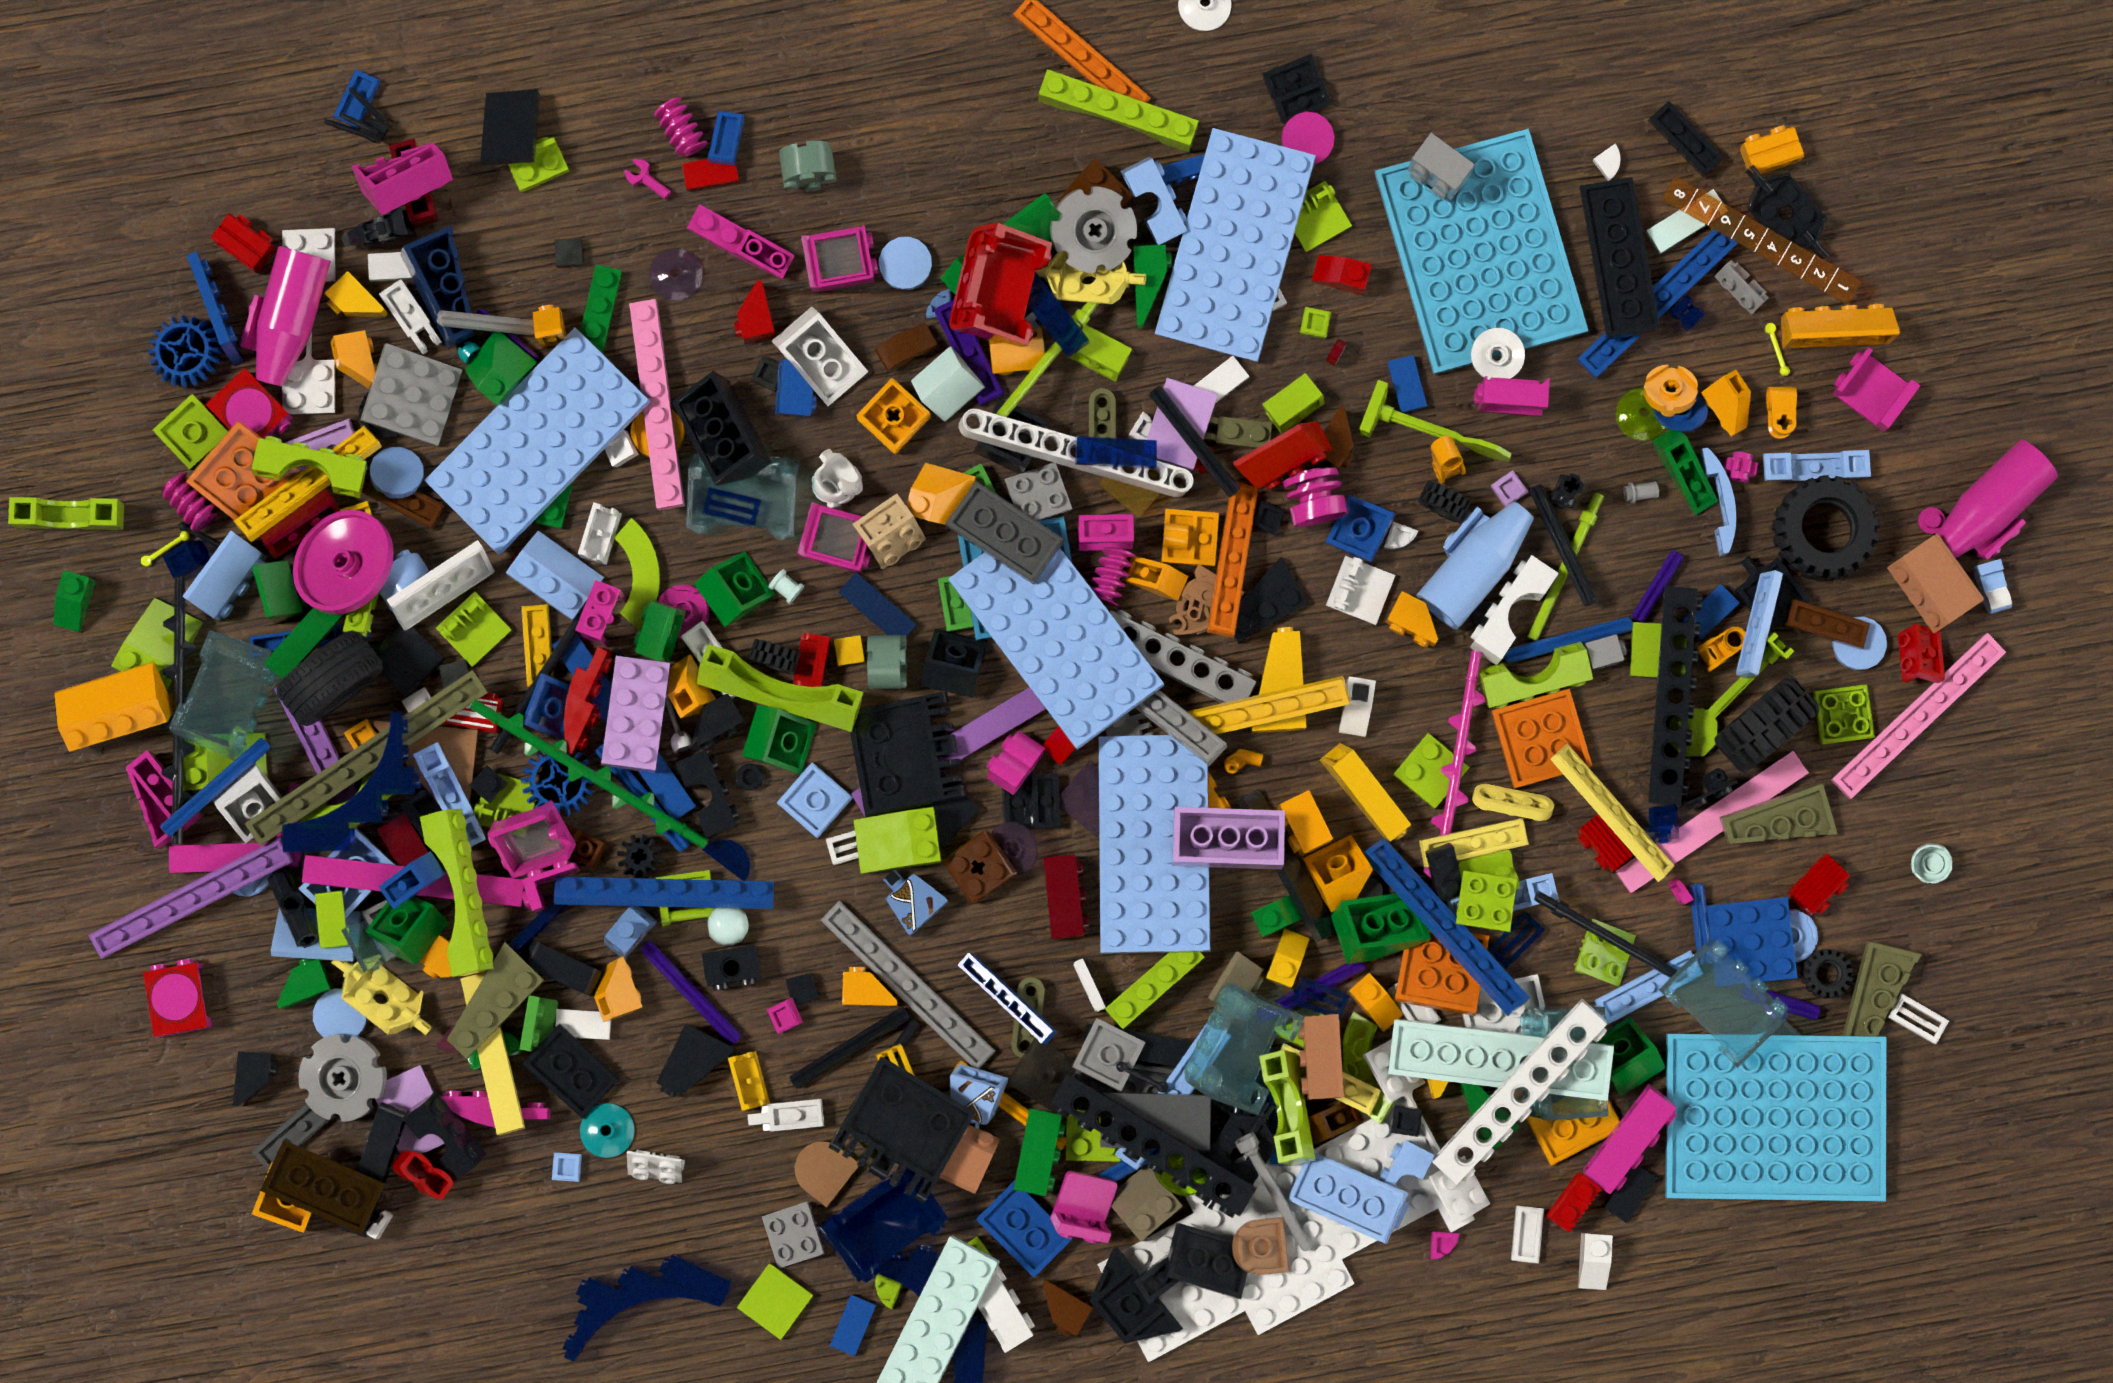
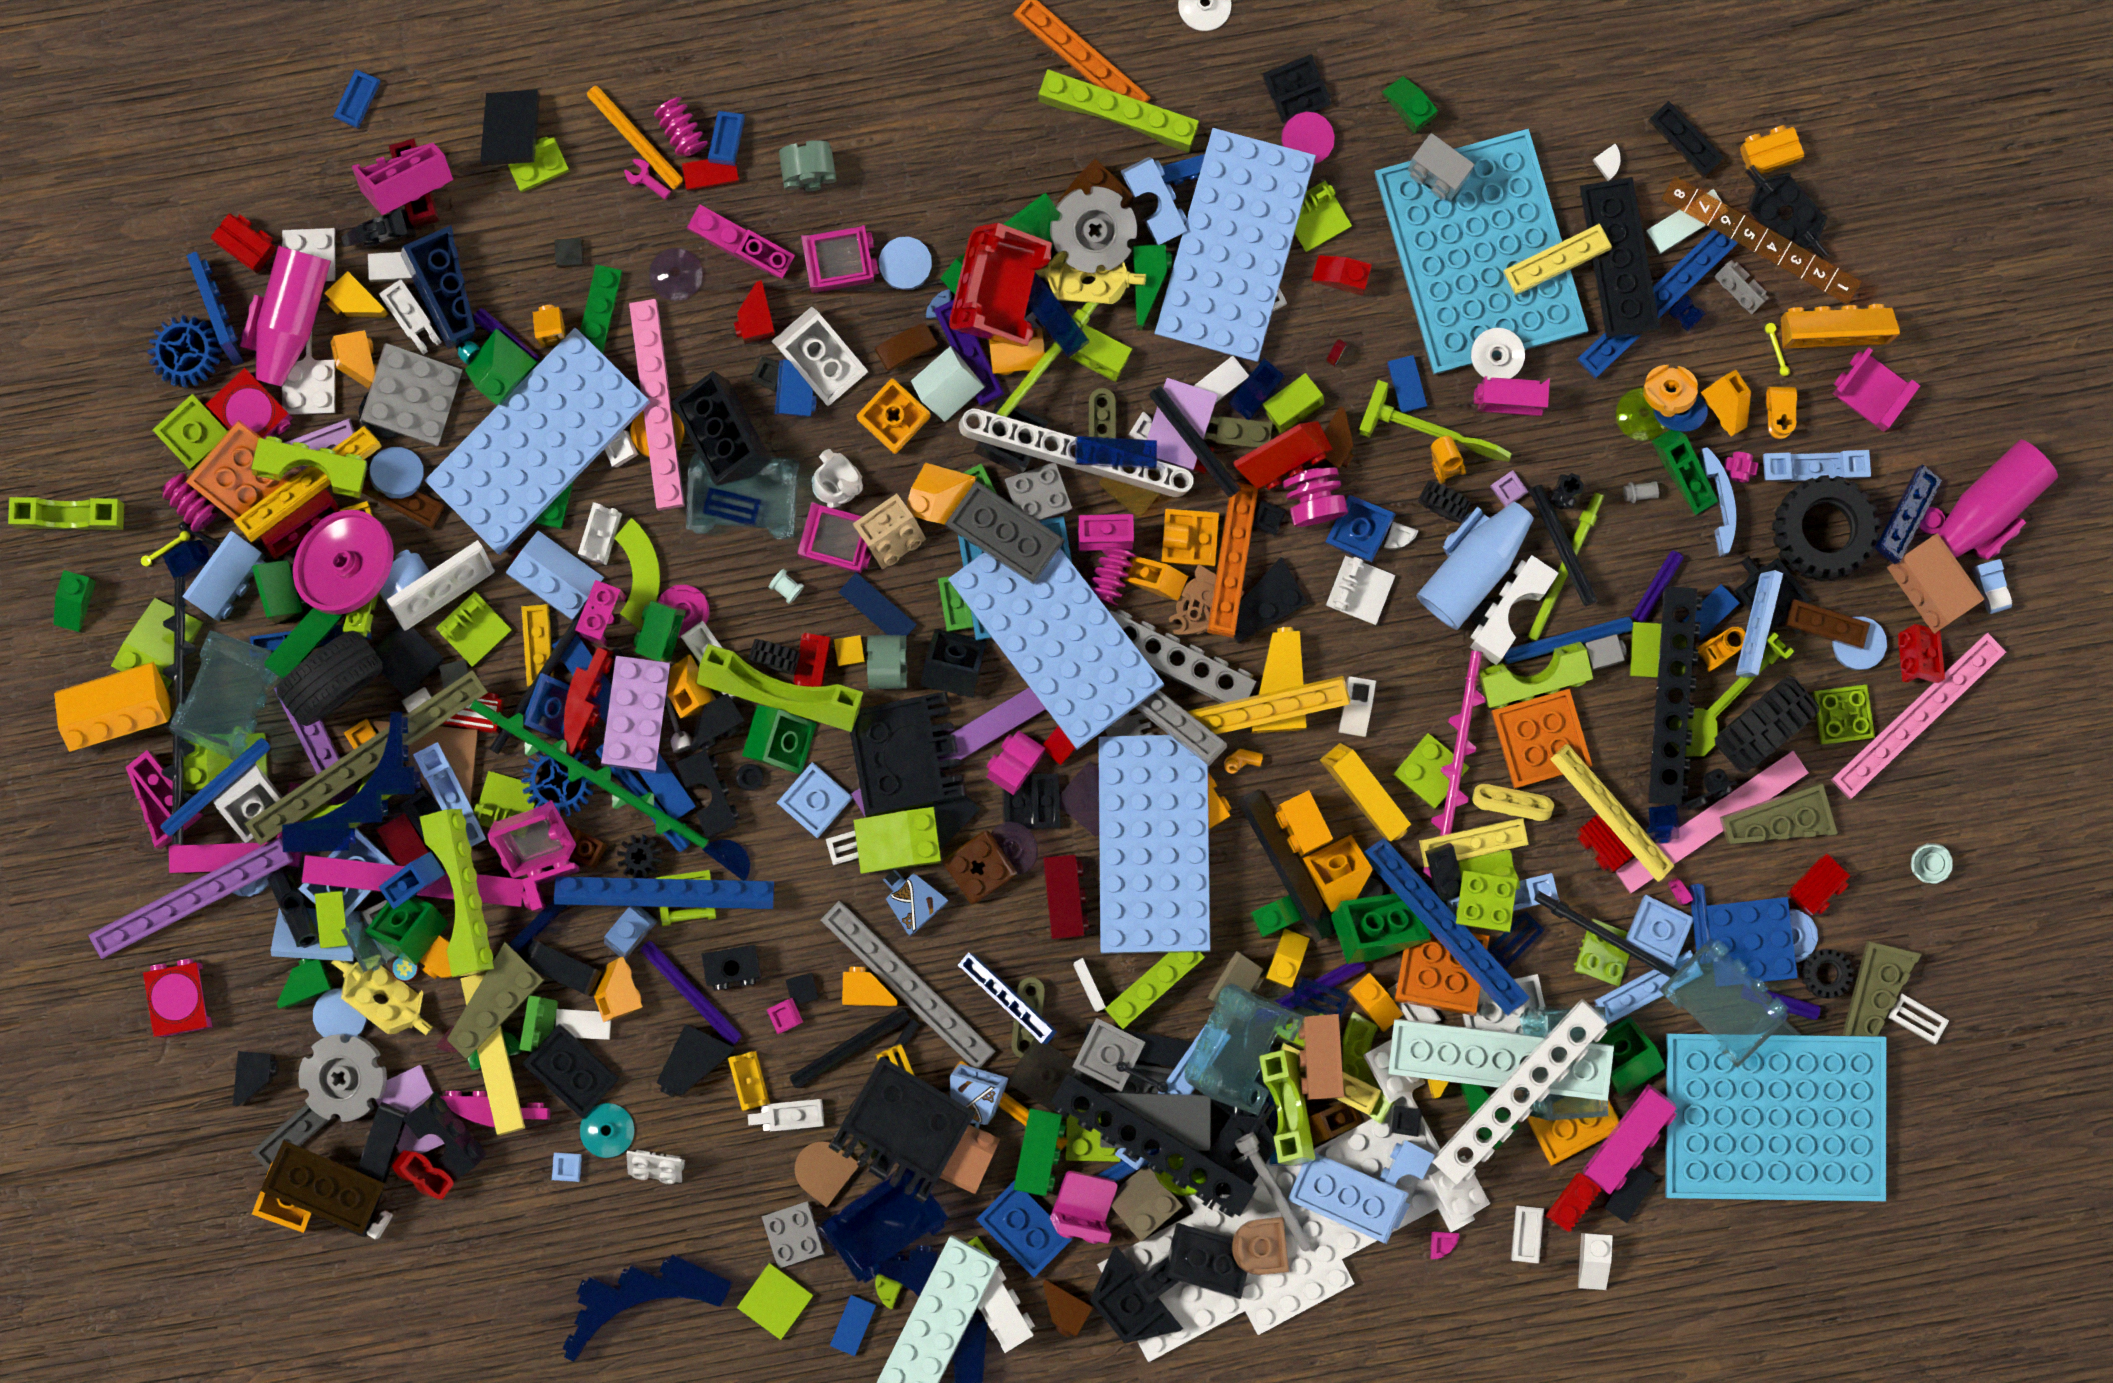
(372, 130): black plant -> none
(404, 970): none -> tile
(485, 322): light grey axle -> none
(488, 784): black plate -> none
(635, 137): none -> light orange axle
(727, 926): light aqua hair -> none
(734, 588): green slope -> none
(1228, 838): lavender brick -> none
(1256, 389): none -> clear blue slope
(1315, 323): lime tile -> none
(1410, 103): none -> green slope
(1412, 617): light orange slope -> none
(1557, 259): none -> light yellow tile
(1659, 929): none -> light blue tile
(1908, 514): none -> clear blue tile

